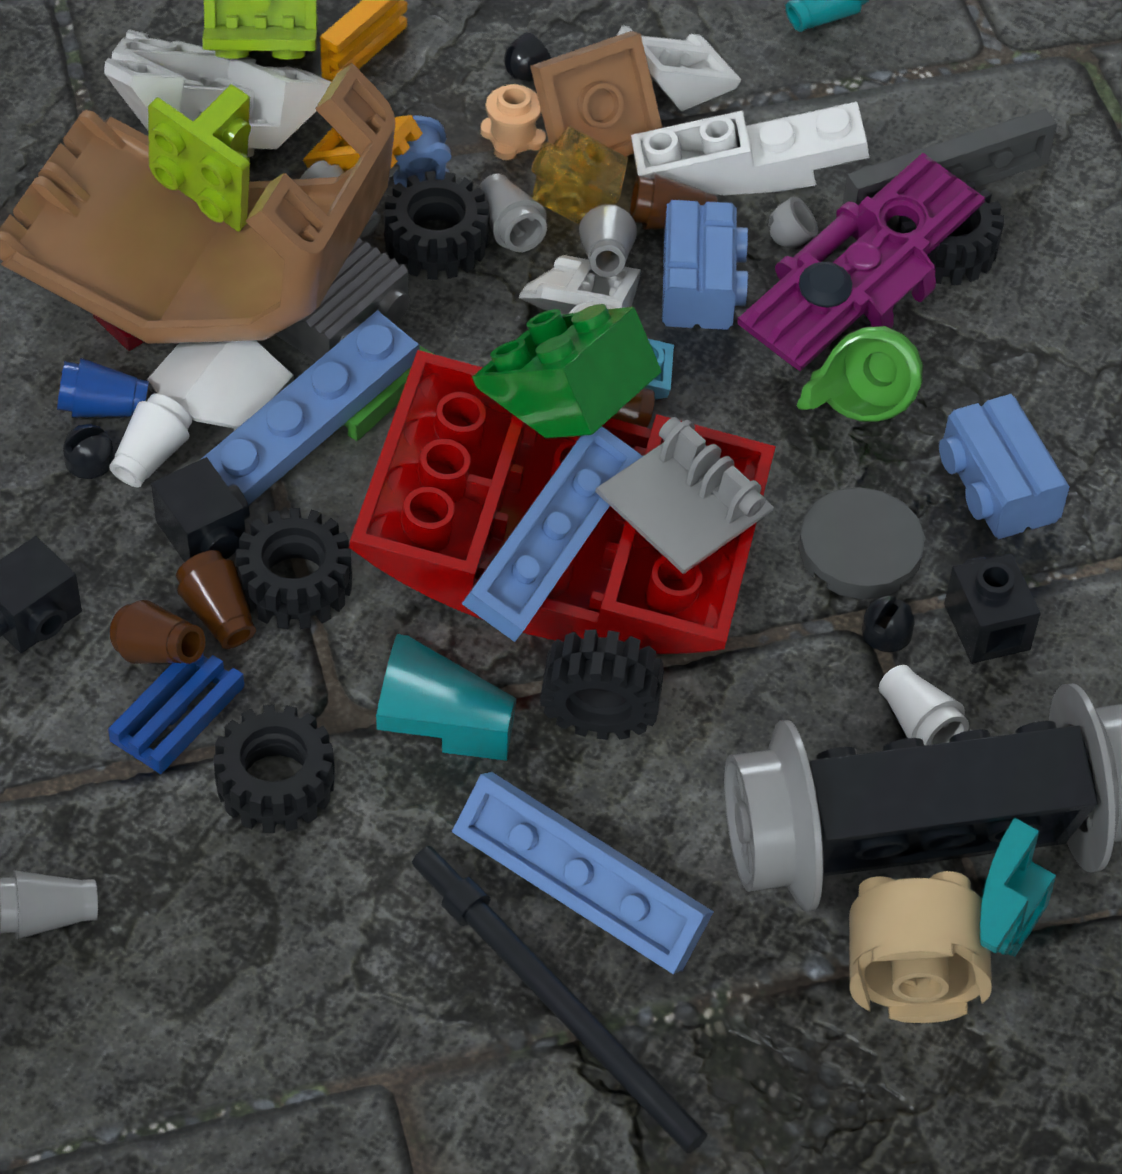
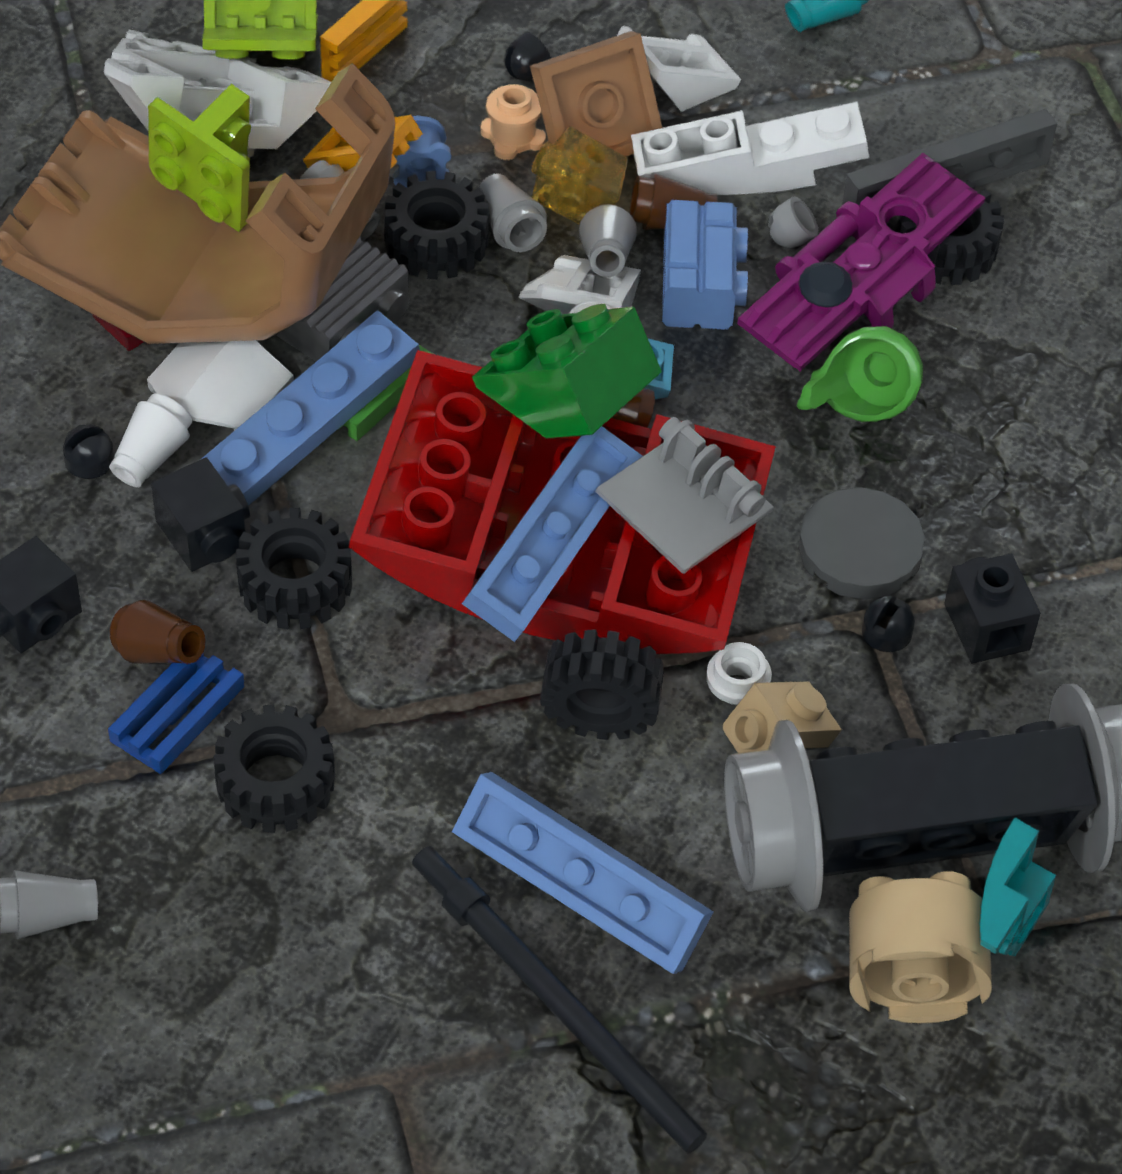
(99, 391): blue cone -> none
(216, 597): reddish brown cone -> none
(445, 701): teal slope -> none
(736, 659): none -> white plate
(765, 704): none -> tan bracket
(921, 707): white cone -> none
(1003, 467): medium blue brick -> none

